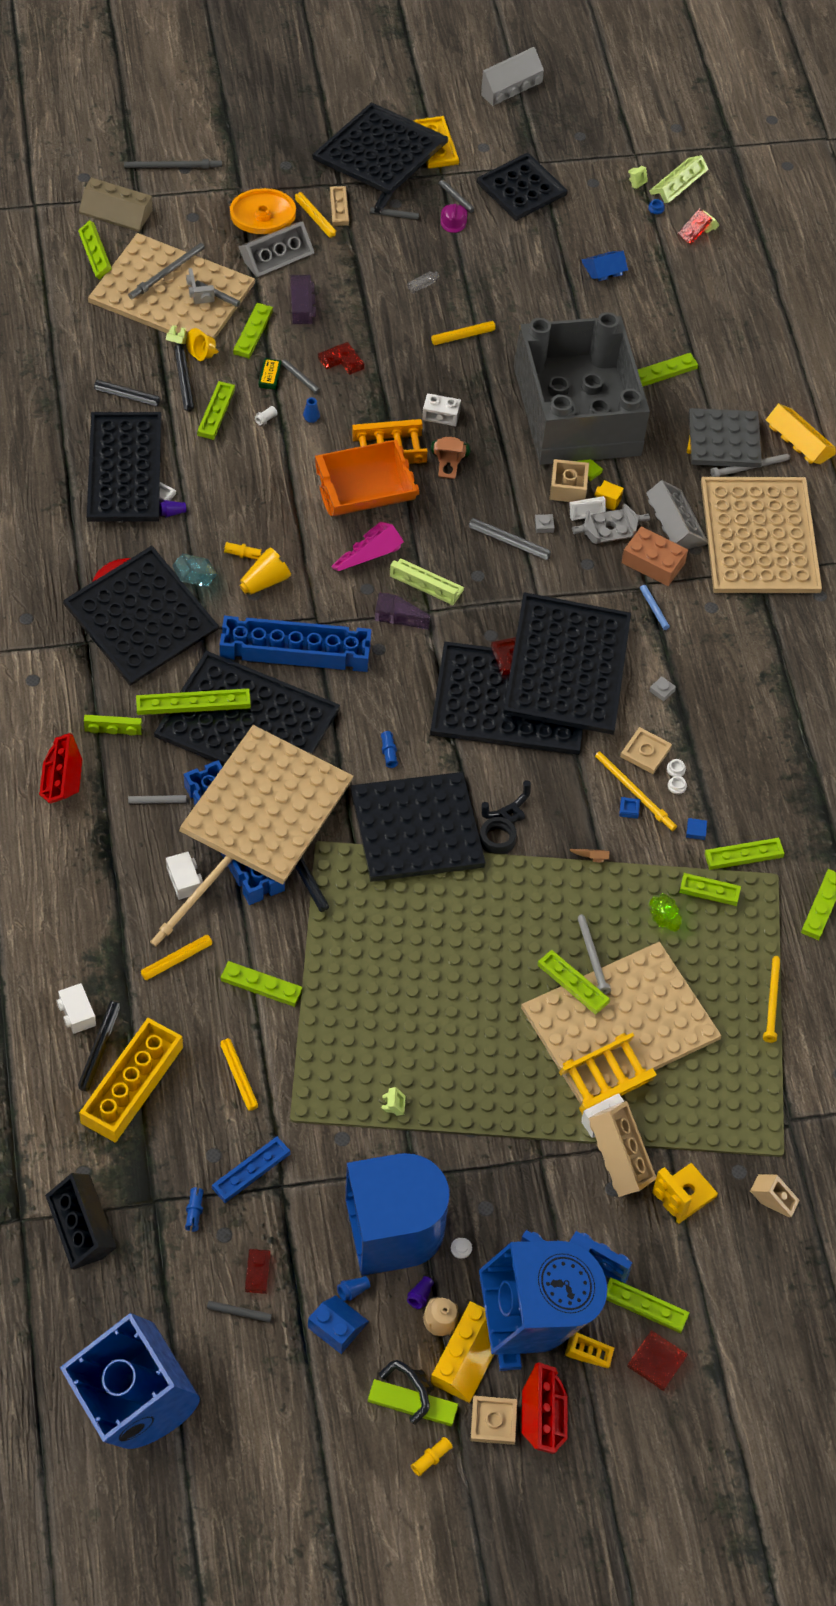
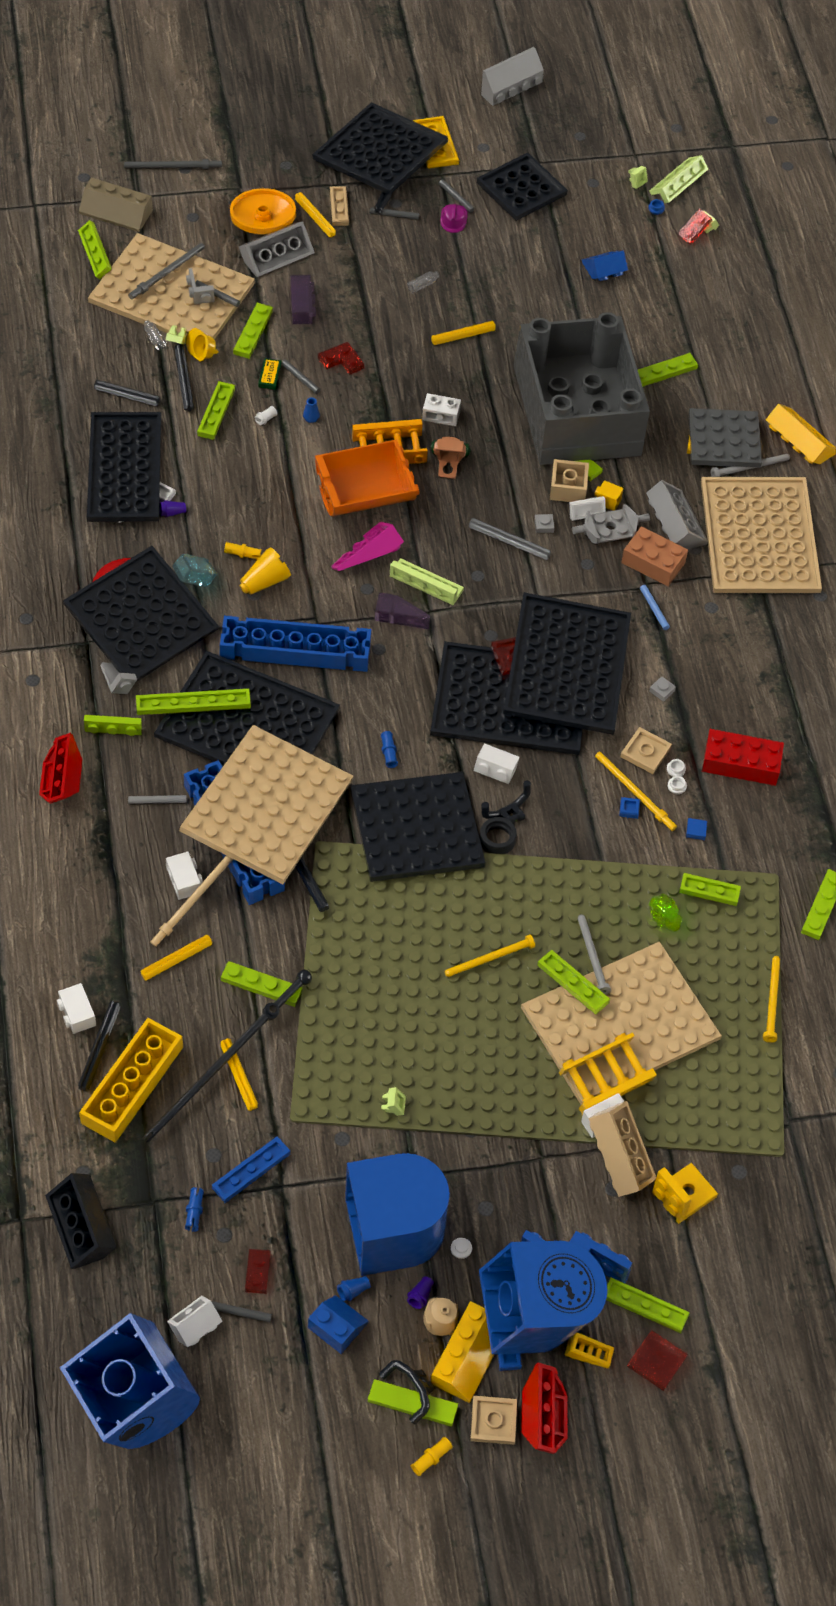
(117, 682): none -> light grey bracket
(154, 335): none -> clear cylinder
(195, 1321): none -> white brick
(303, 978): none -> black bar
(496, 763): none -> white brick
(528, 942): none -> yellow bar
(597, 855): medium nougat plate -> none
(743, 757): none -> red brick
(744, 853): lime plate -> none
(774, 1194): tan slope -> none

